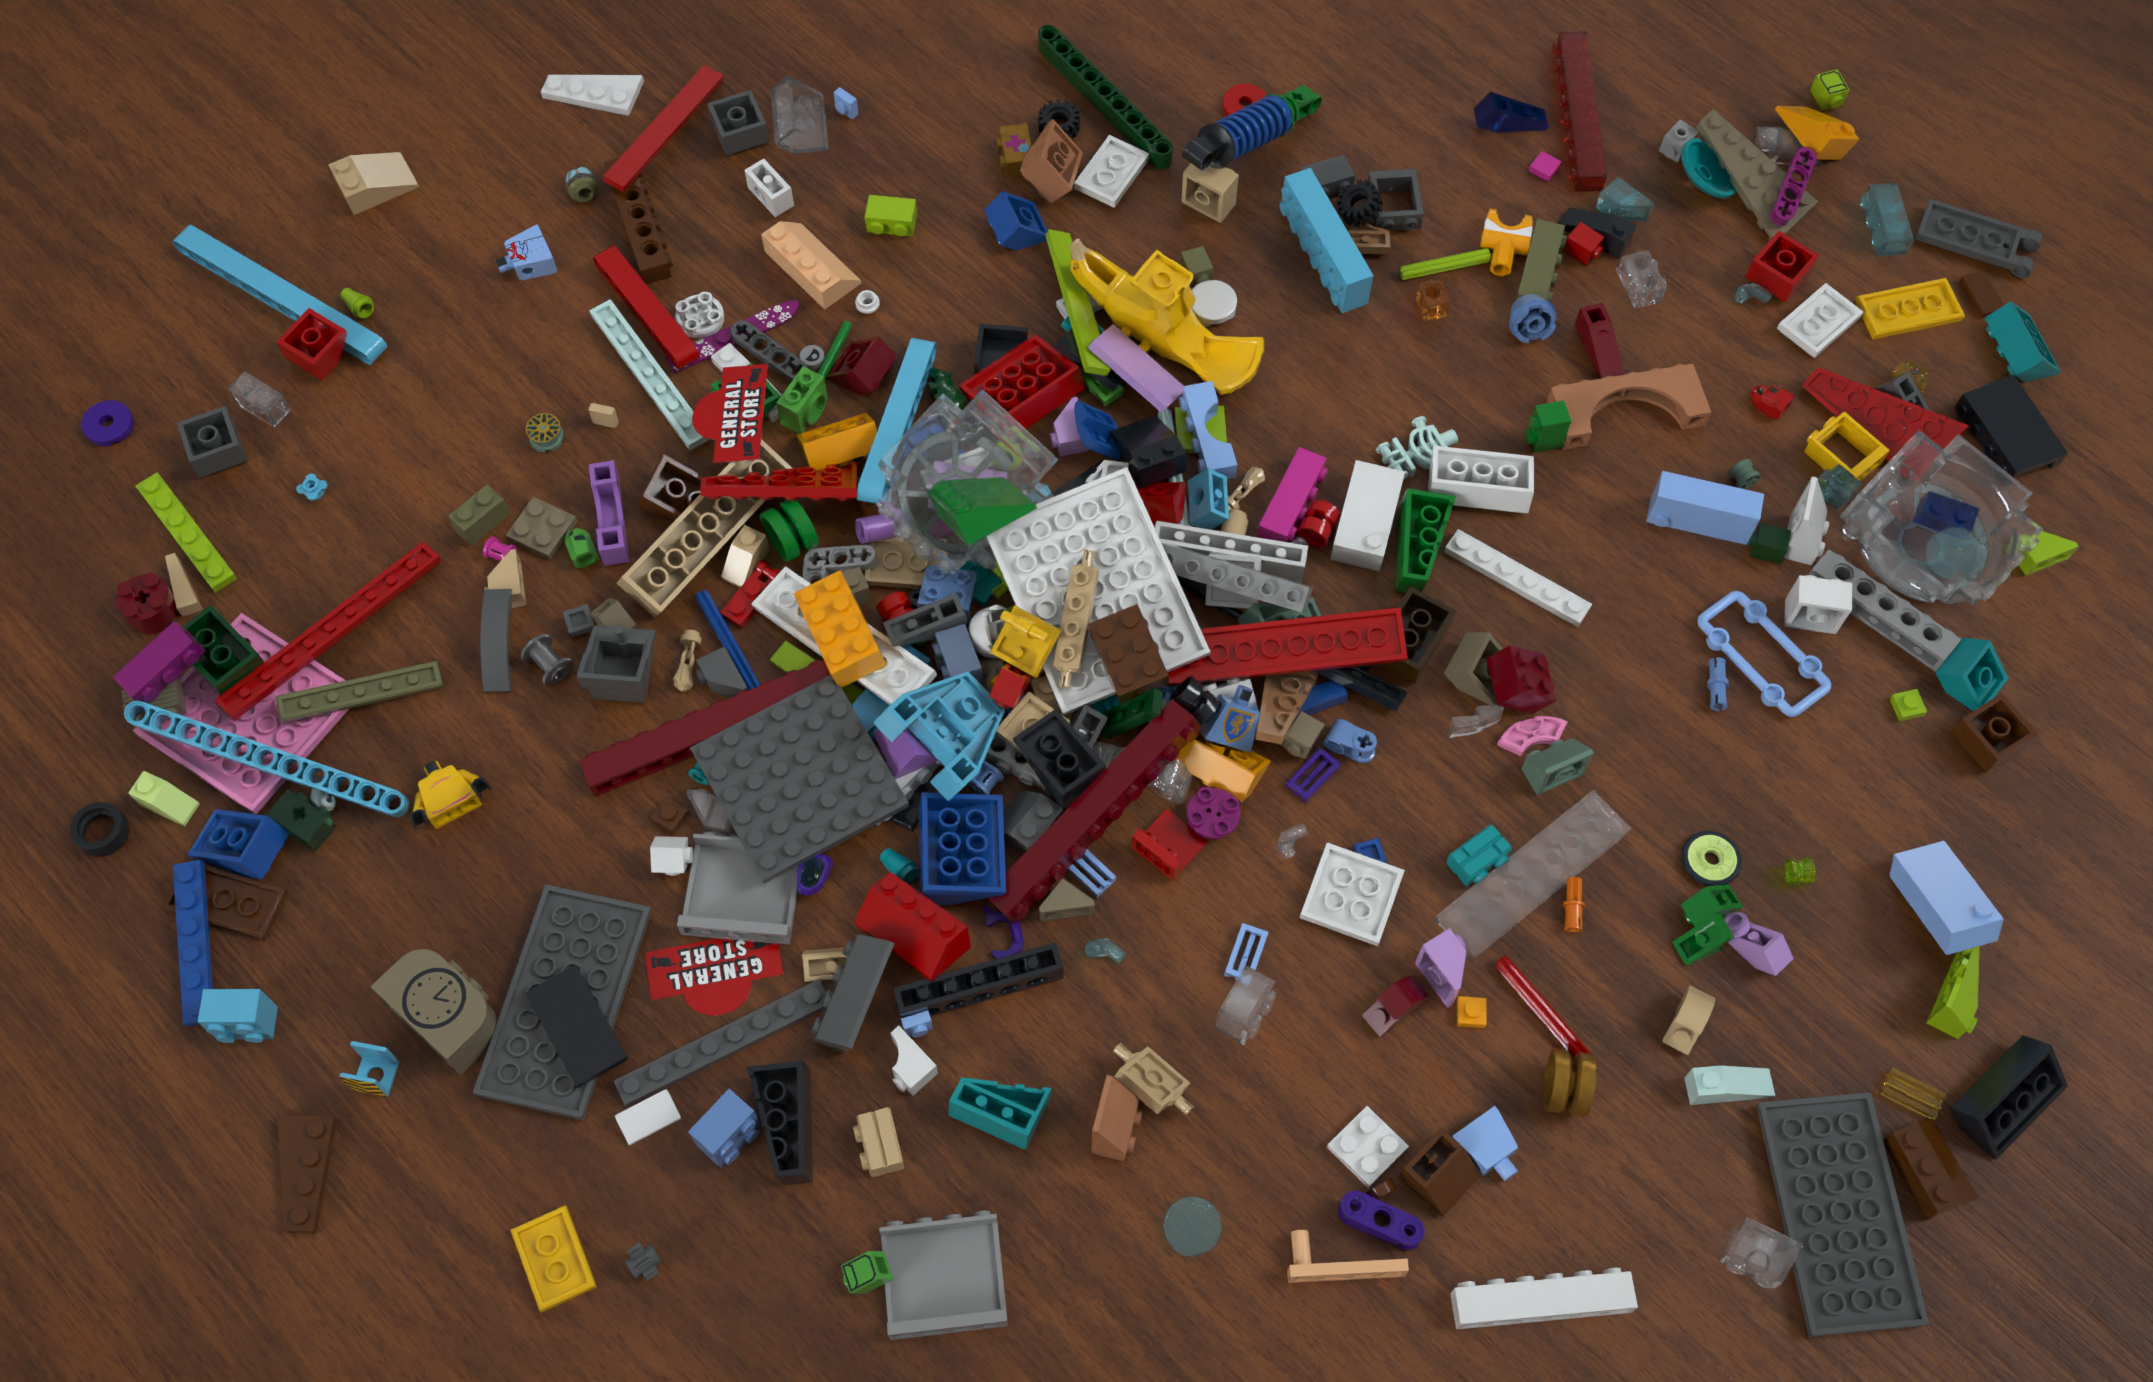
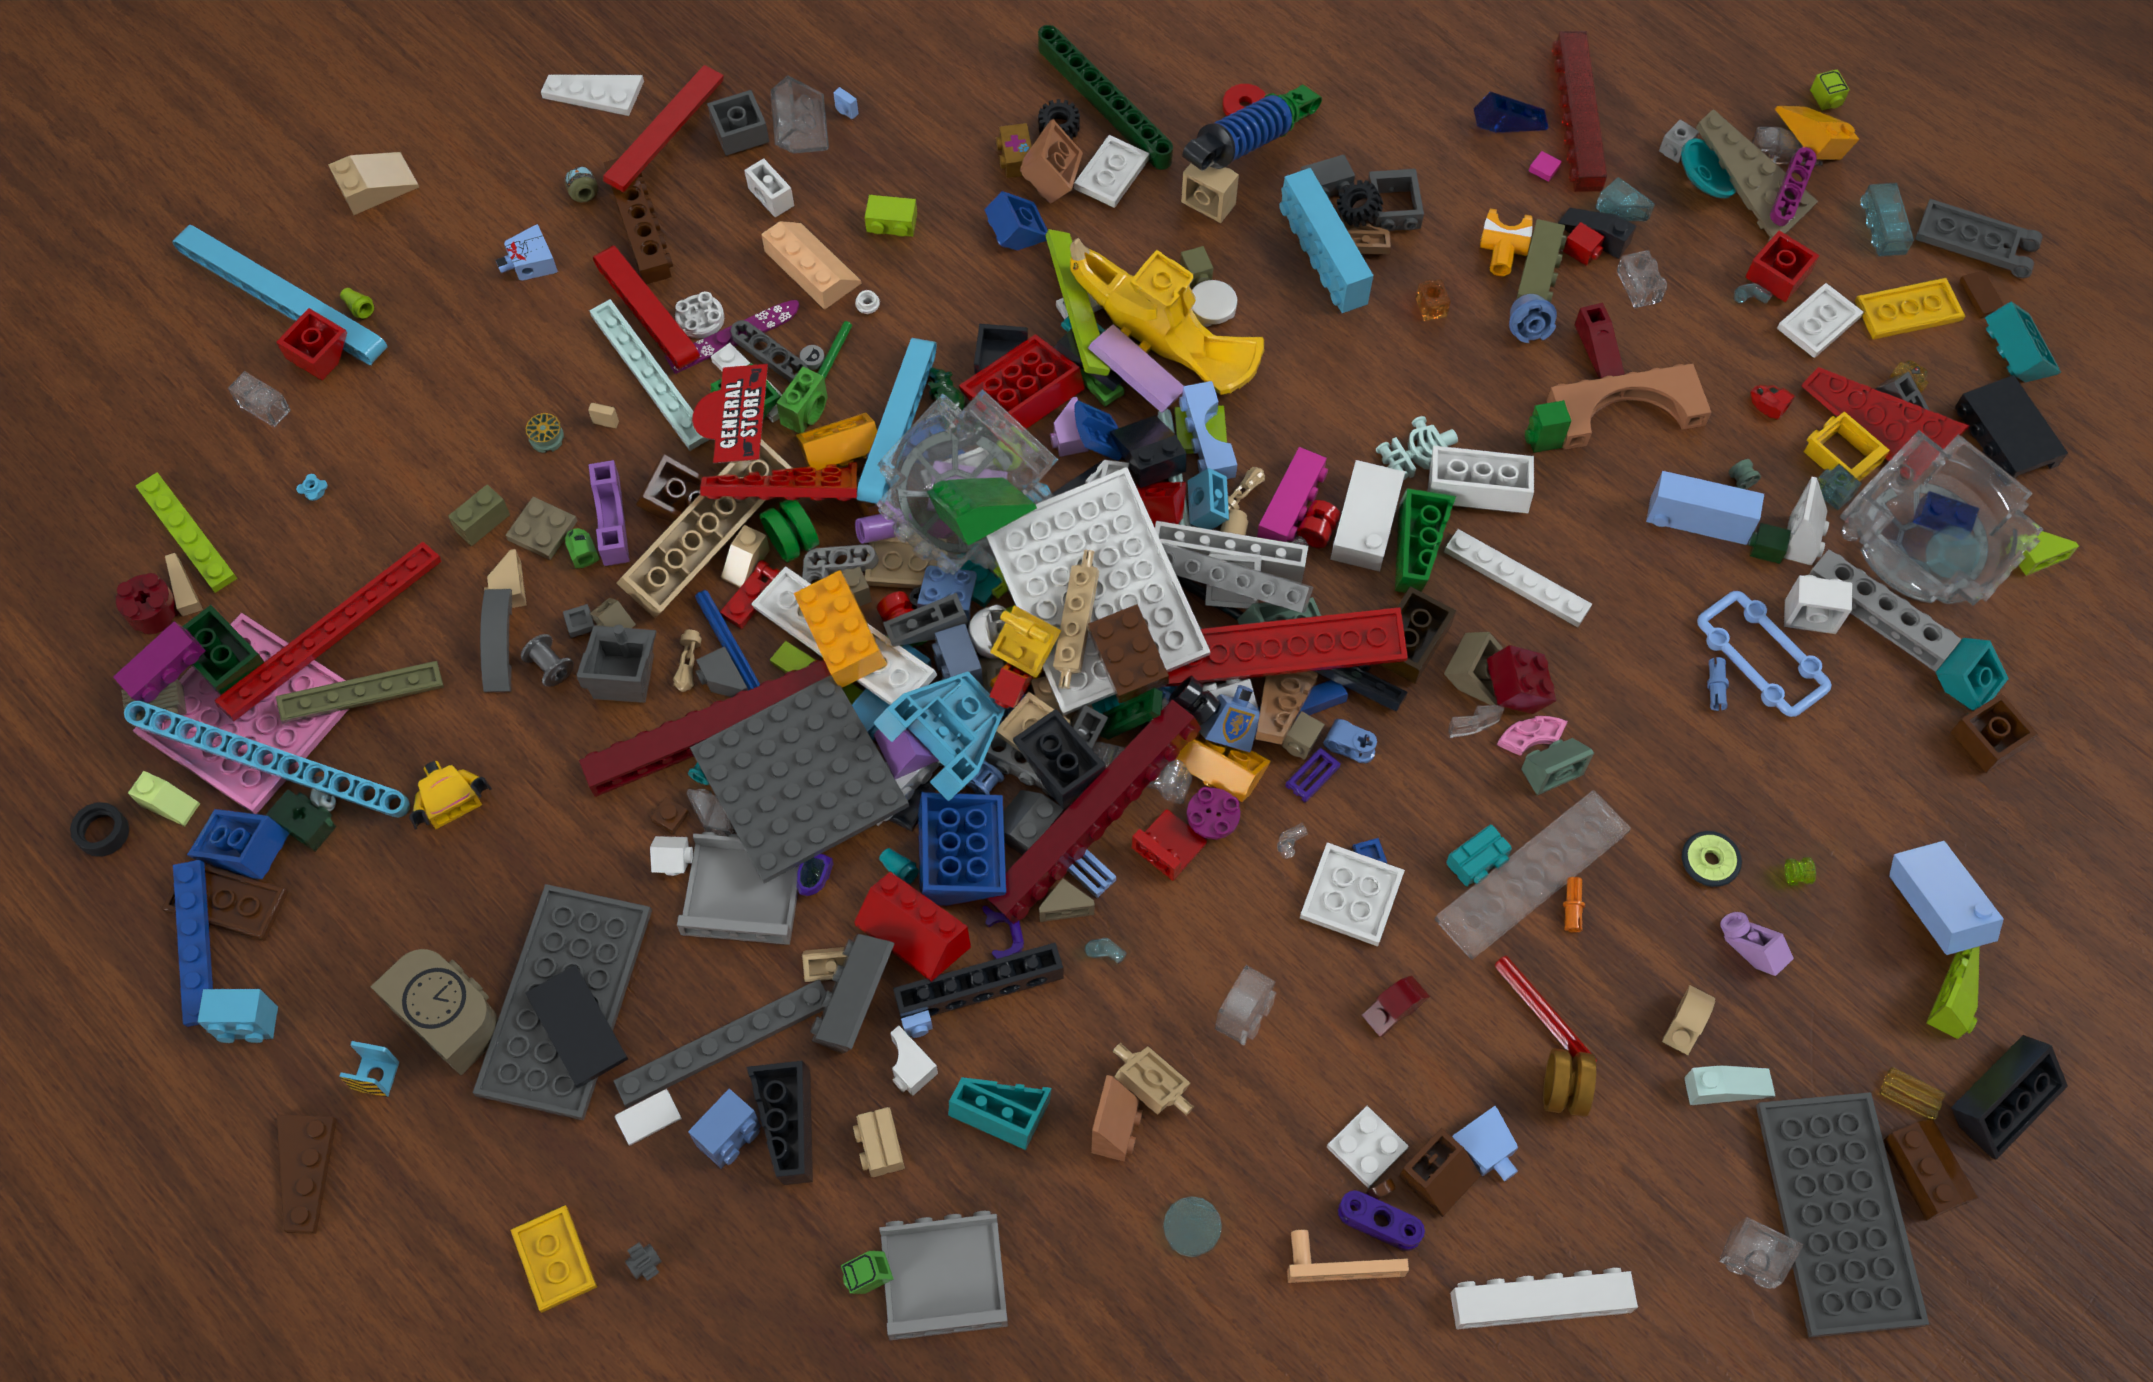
(102, 412): dark purple tile -> none
(212, 441): dark grey brick -> none
(496, 549): dark pink bush -> none
(711, 973): red sticker -> none
(863, 365): dark red slope -> none
(1254, 931): light blue tile -> none
(1443, 964): lavender slope -> none
(1445, 264): lime axle -> none
(1471, 1012): light orange plate -> none
(1703, 940): green slope -> none
(1710, 901): green slope -> none
(1908, 705): lime plate -> none

